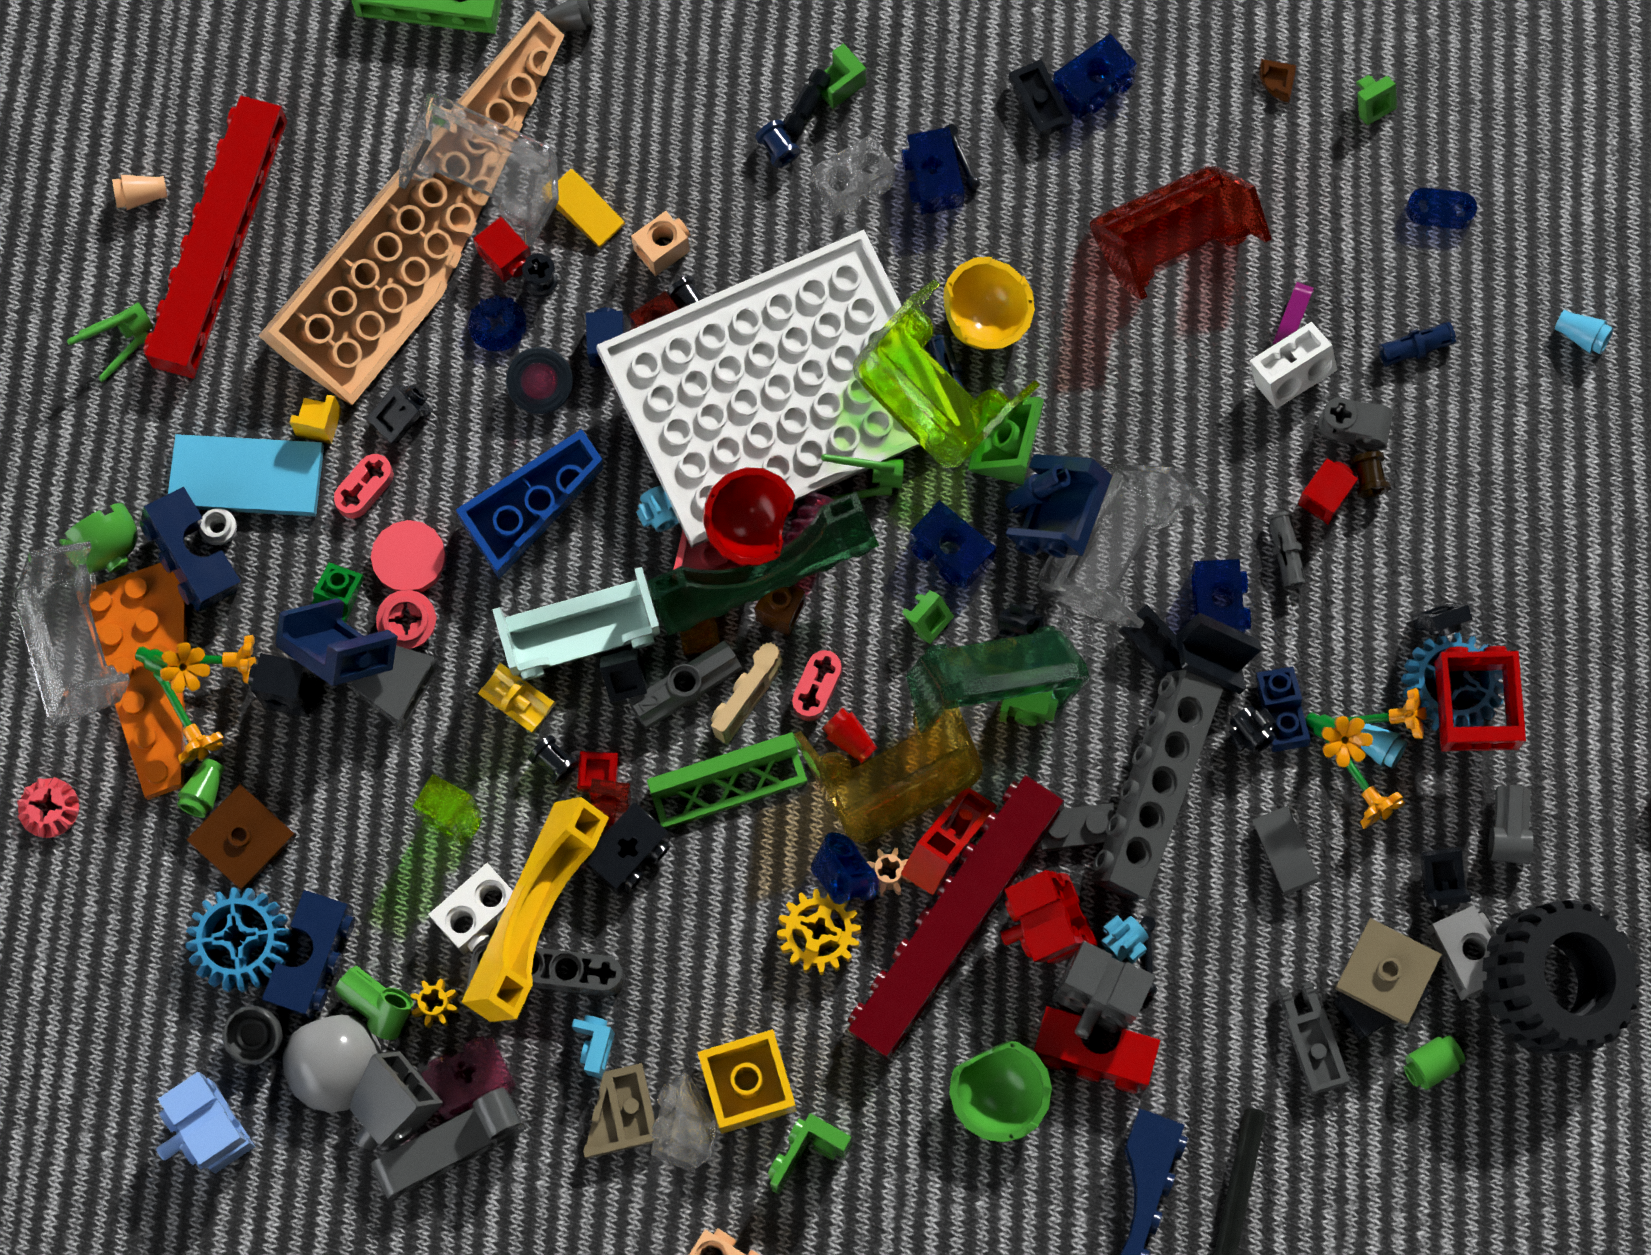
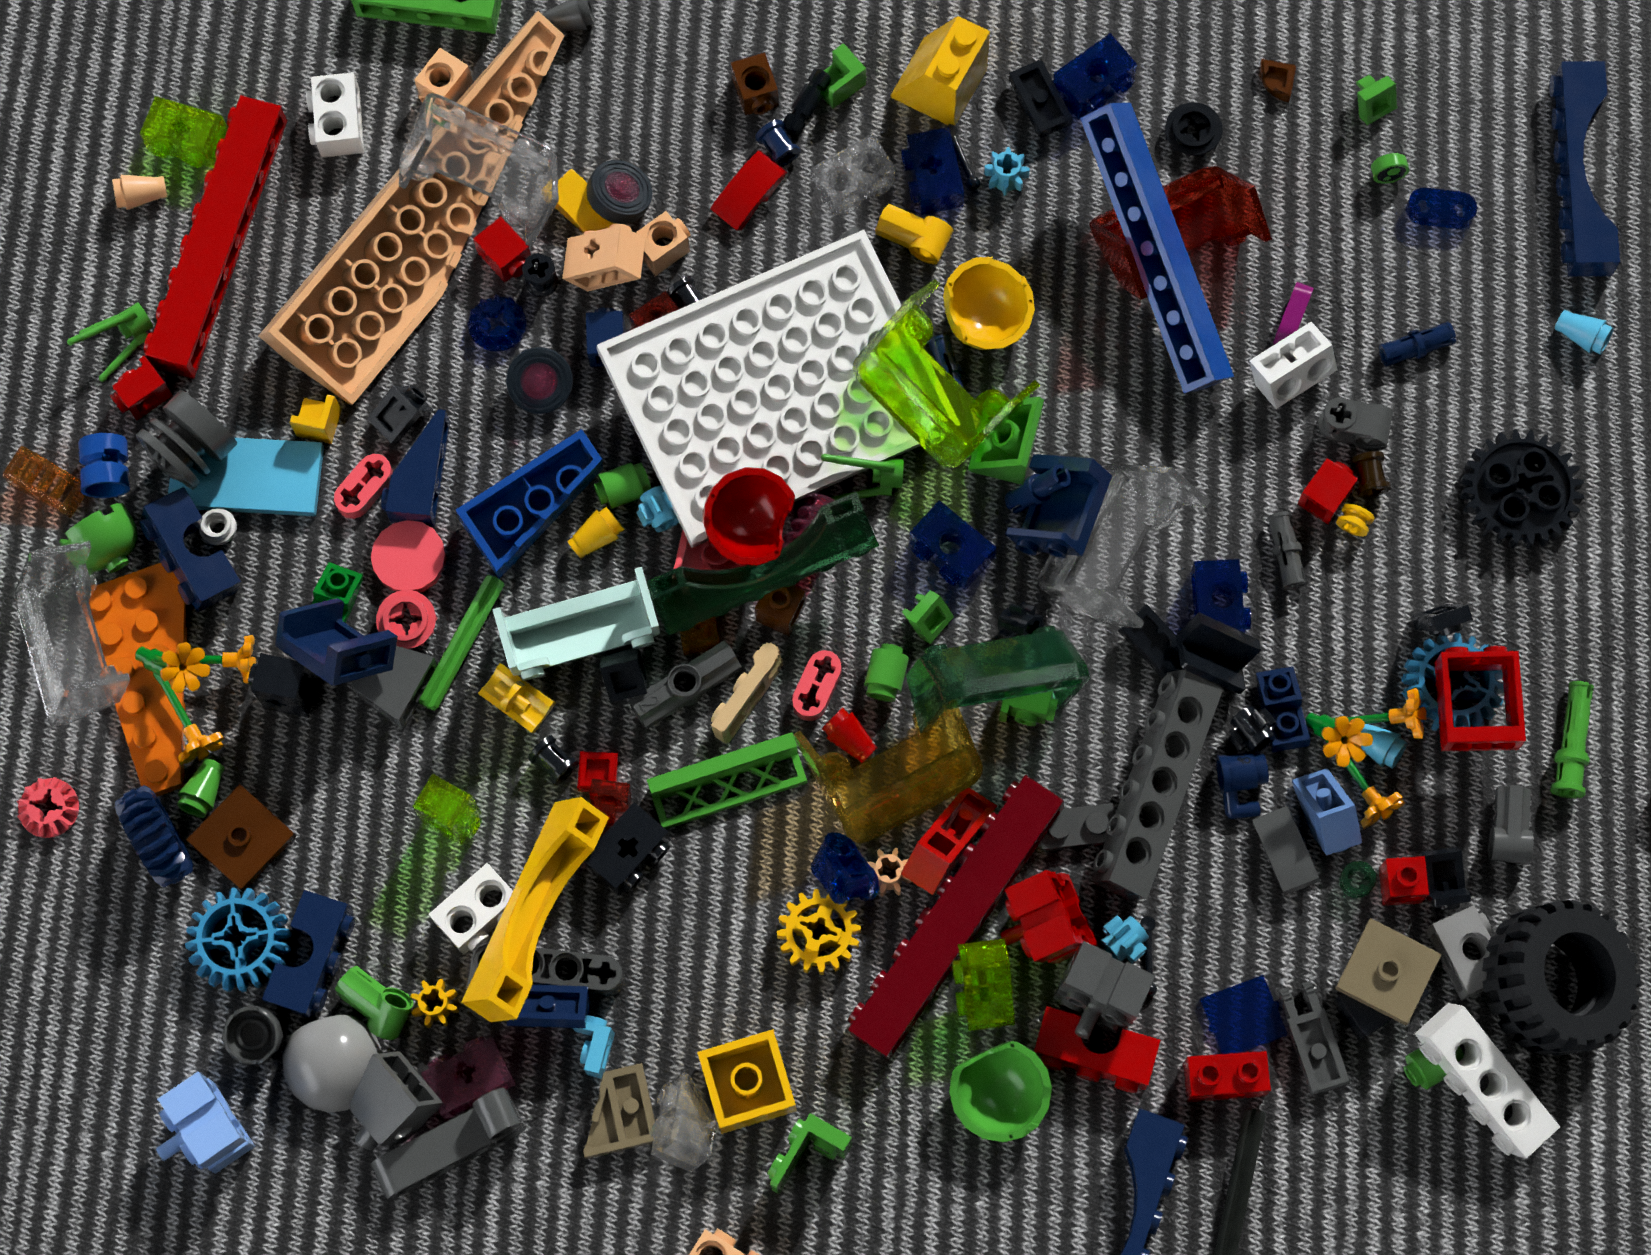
(20, 464): none -> clear orange slope
(104, 468): none -> blue wheel
(140, 390): none -> red brick
(153, 836): none -> dark blue gear
(172, 120): none -> clear neon green brick
(186, 439): none -> dark grey wheel
(342, 114): none -> white brick
(418, 477): none -> dark blue slope
(444, 67): none -> light nougat brick
(461, 642): none -> bright green axle
(554, 1007): none -> dark blue panel
(596, 532): none -> yellow cone
(604, 257): none -> light nougat brick
(619, 191): none -> black wheel
(622, 485): none -> bright green brick
(747, 190): none -> red slope
(755, 71): none -> reddish brown brick
(886, 672): none -> bright green brick
(923, 237): none -> yellow piece
(945, 71): none -> yellow slope
(985, 983): none -> clear neon green brick
(1004, 181): none -> medium azure gear
(1157, 247): none -> blue brick
(1201, 117): none -> black gear
(1226, 1076): none -> red brick
(1237, 774): none -> dark blue piece
(1243, 1016): none -> clear blue piece
(1328, 811): none -> medium blue slope
(1352, 868): none -> clear green bush
(1355, 520): none -> yellow bush
(1389, 168): none -> bright green tile
(1403, 880): none -> red brick
(1530, 1120): none -> white brick
(1535, 518): none -> black gear
(1572, 756): none -> bright green pin
(1590, 236): none -> dark blue arch

